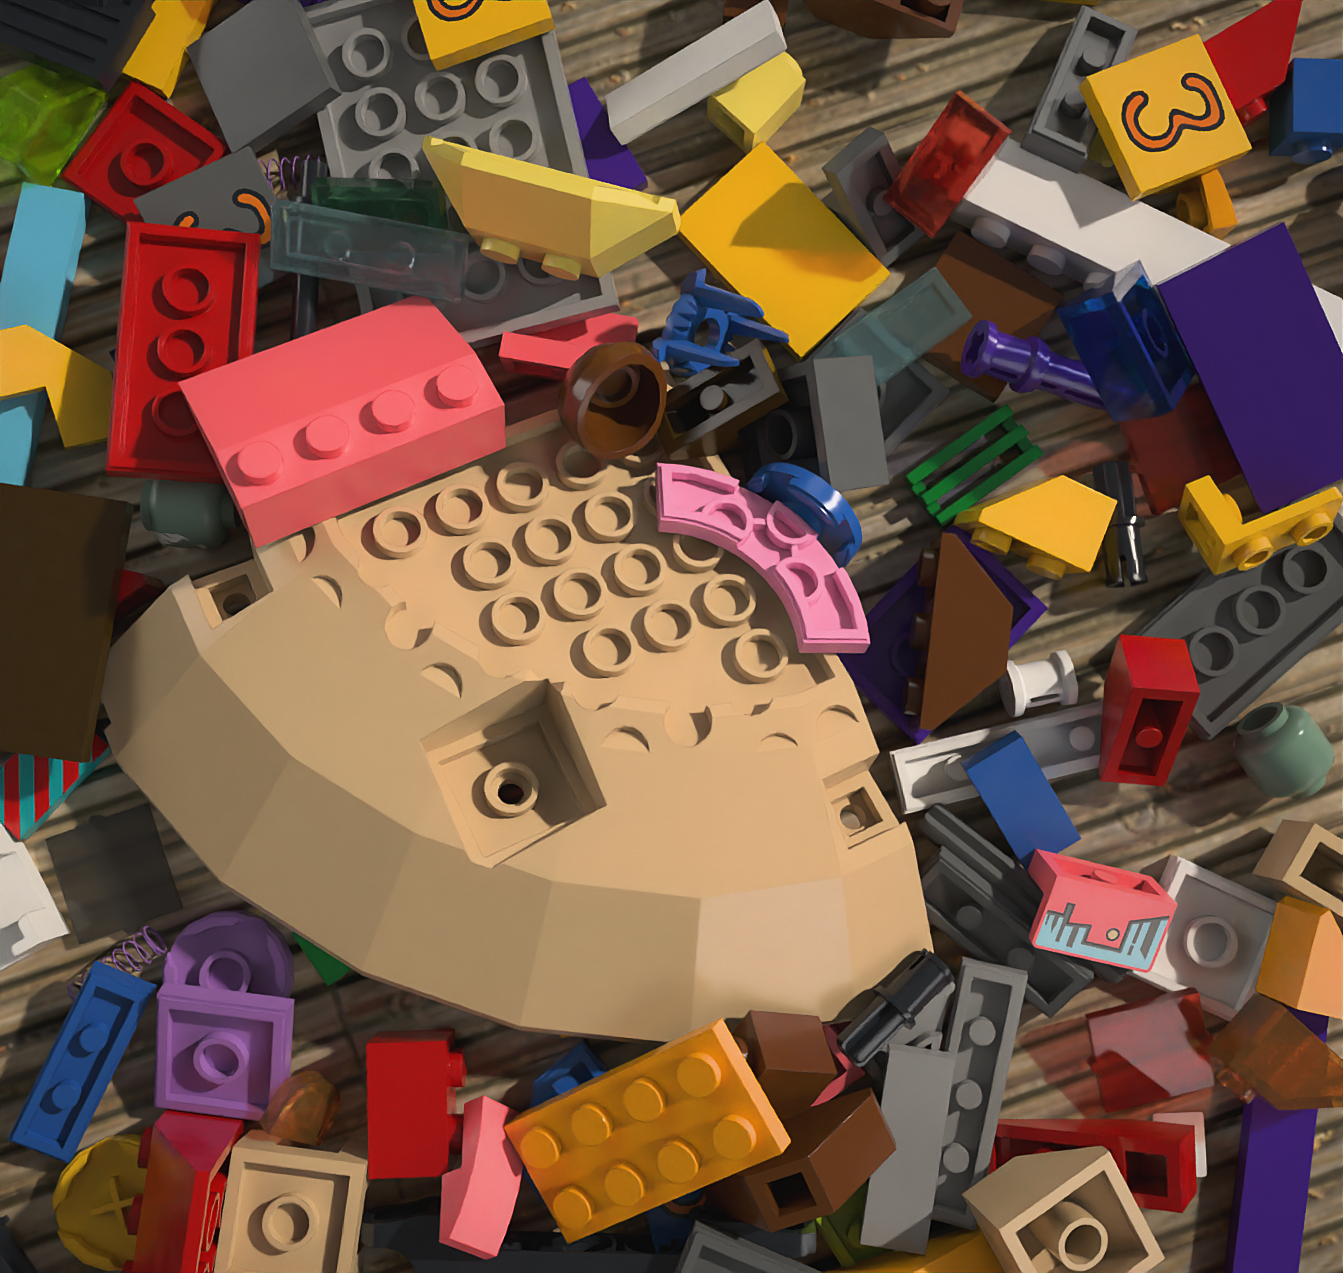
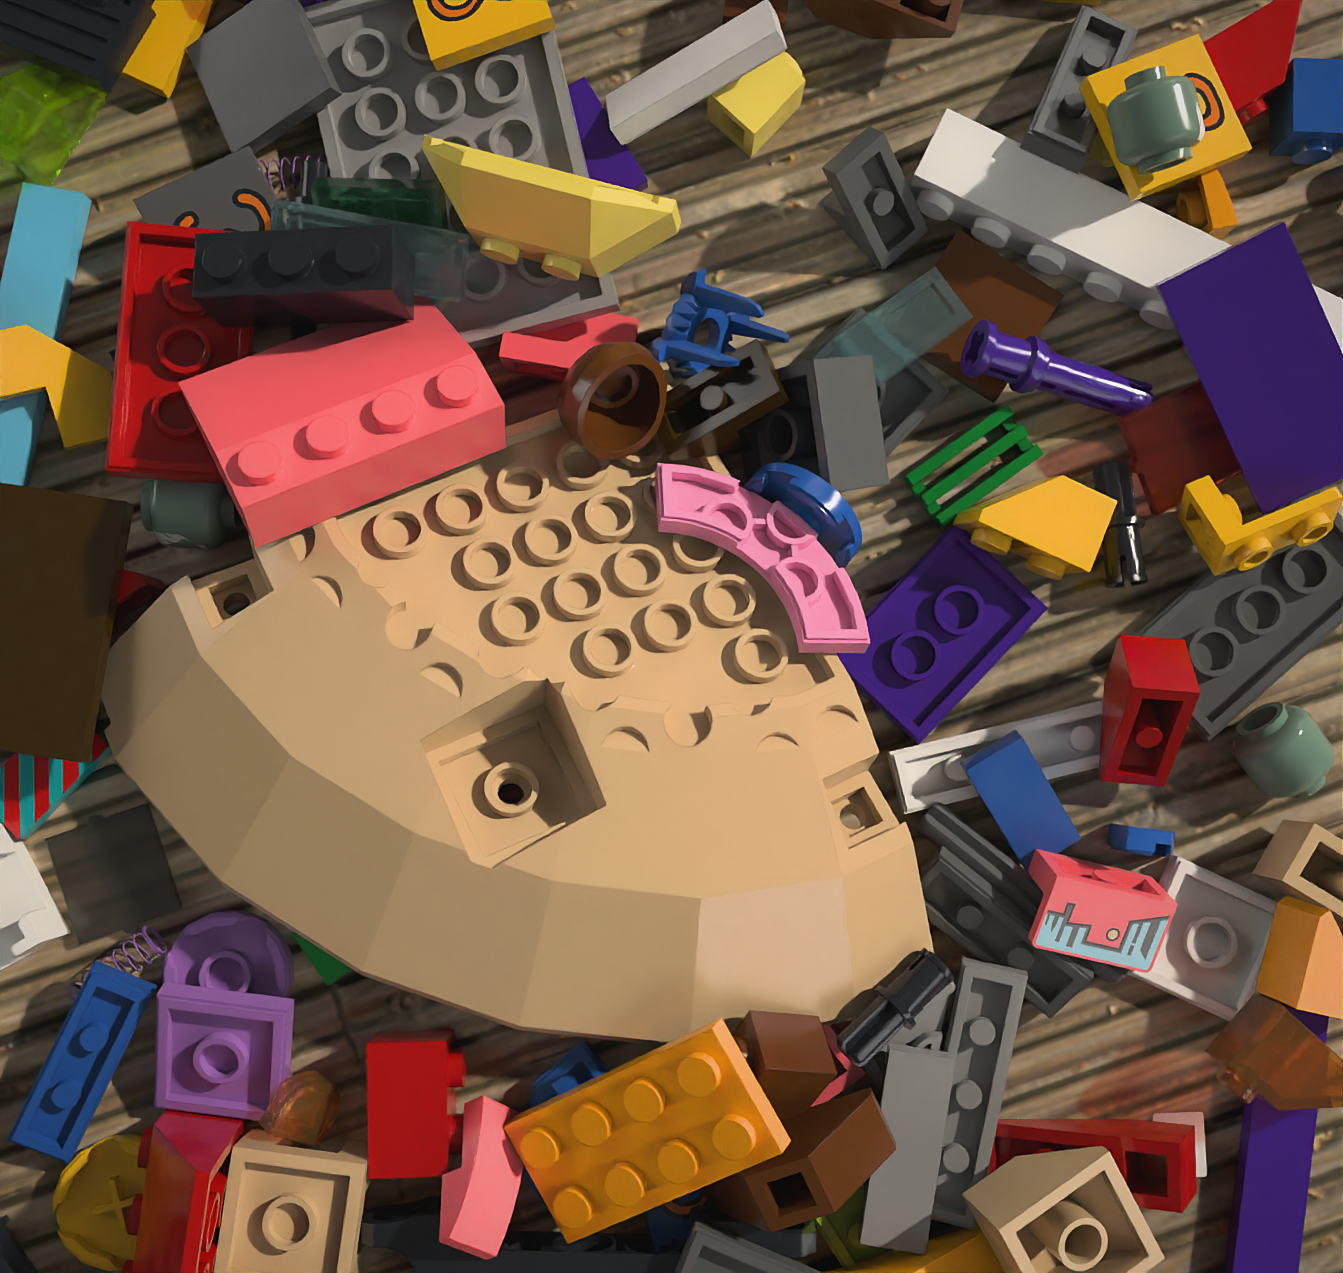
(137, 150): red tile -> none
(304, 276): none -> black brick
(781, 249): yellow tile -> none
(948, 164): clear red slope -> none
(957, 636): reddish brown slope -> none
(1038, 683): white bush -> none
(1128, 345): clear blue slope -> none
(1141, 840): none -> blue tile
(1149, 1049): clear red piece -> none
(1155, 120): none -> sand green head

